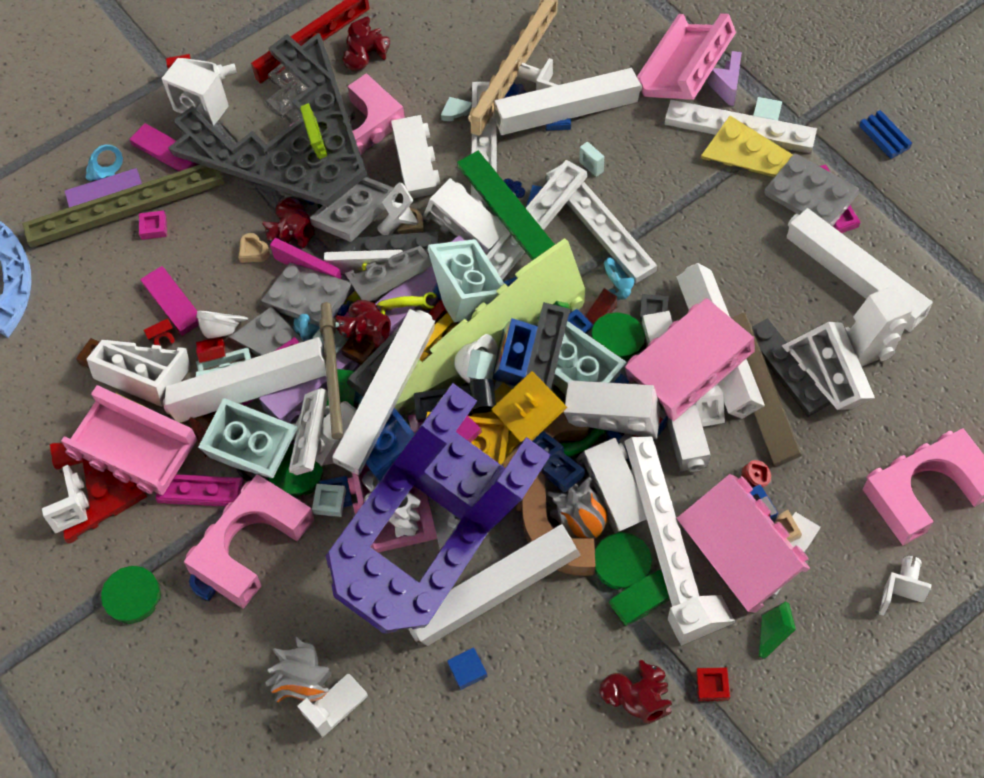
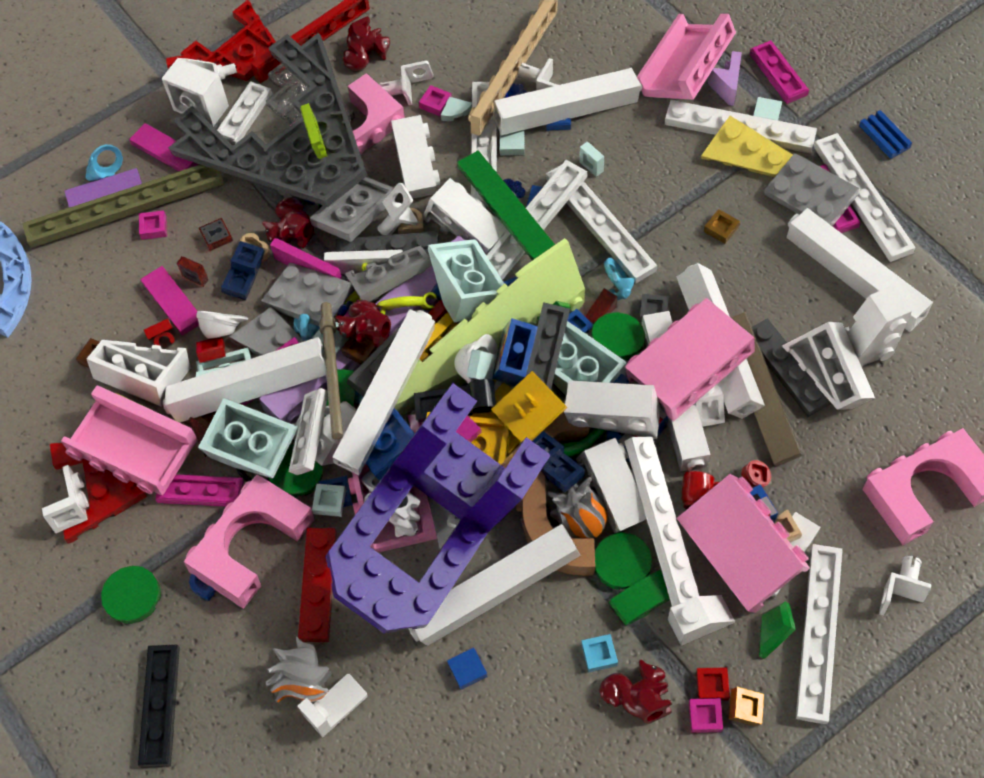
(159, 706): none -> black tile
(192, 271): none -> clear red tile
(215, 234): none -> tile
(241, 48): none -> red wing
(243, 270): none -> dark blue slope
(244, 112): none -> white tile
(316, 586): none -> red plate
(403, 85): none -> white bracket
(434, 100): none -> dark pink tile
(512, 143): none -> light aqua tile
(599, 653): none -> medium azure tile
(694, 486): none -> red piece
(705, 715): none -> dark pink tile
(721, 226): none -> pearl gold tile
(746, 706): none -> tile
(779, 72): none -> dark pink tile
(819, 635): none -> white plate
(868, 203): none -> white plate

